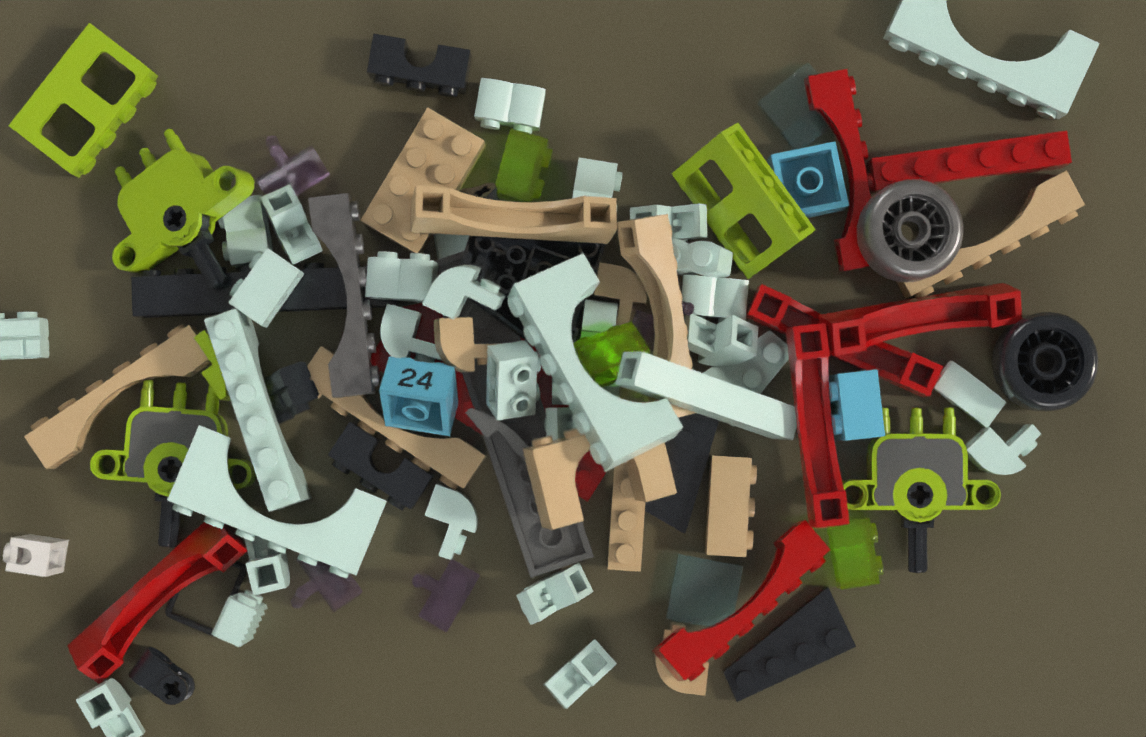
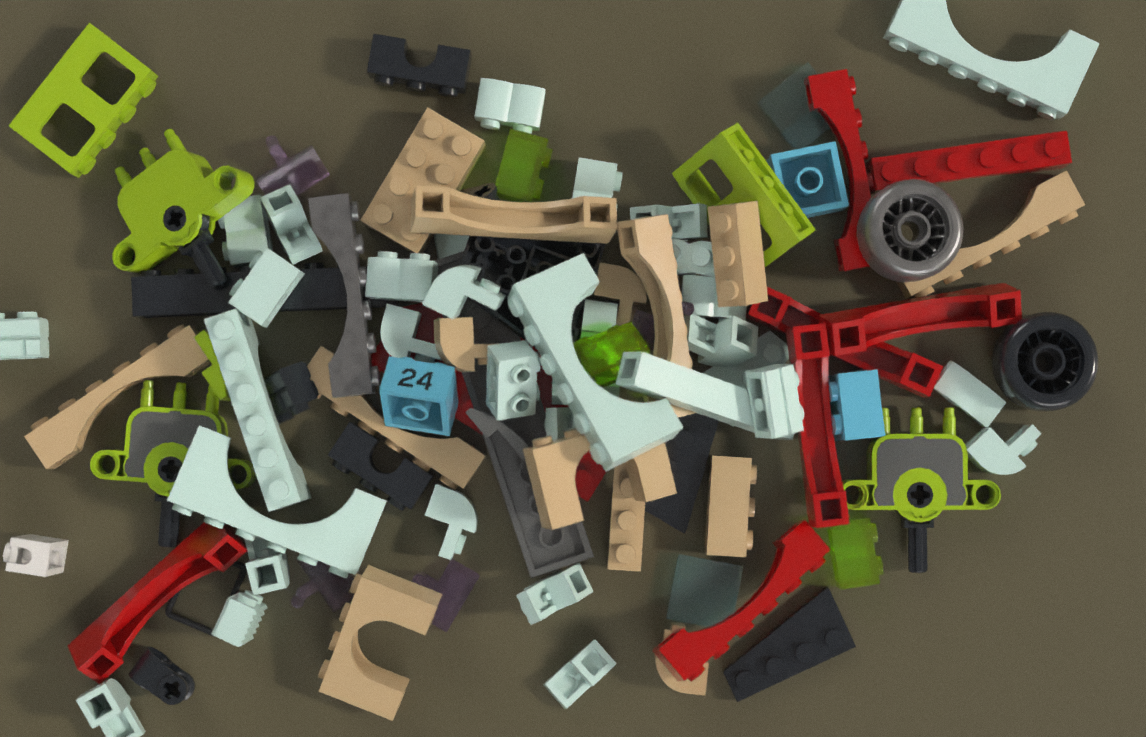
(348, 672): none -> tan arch
(737, 254): none -> tan brick
(775, 400): none -> light aqua brick

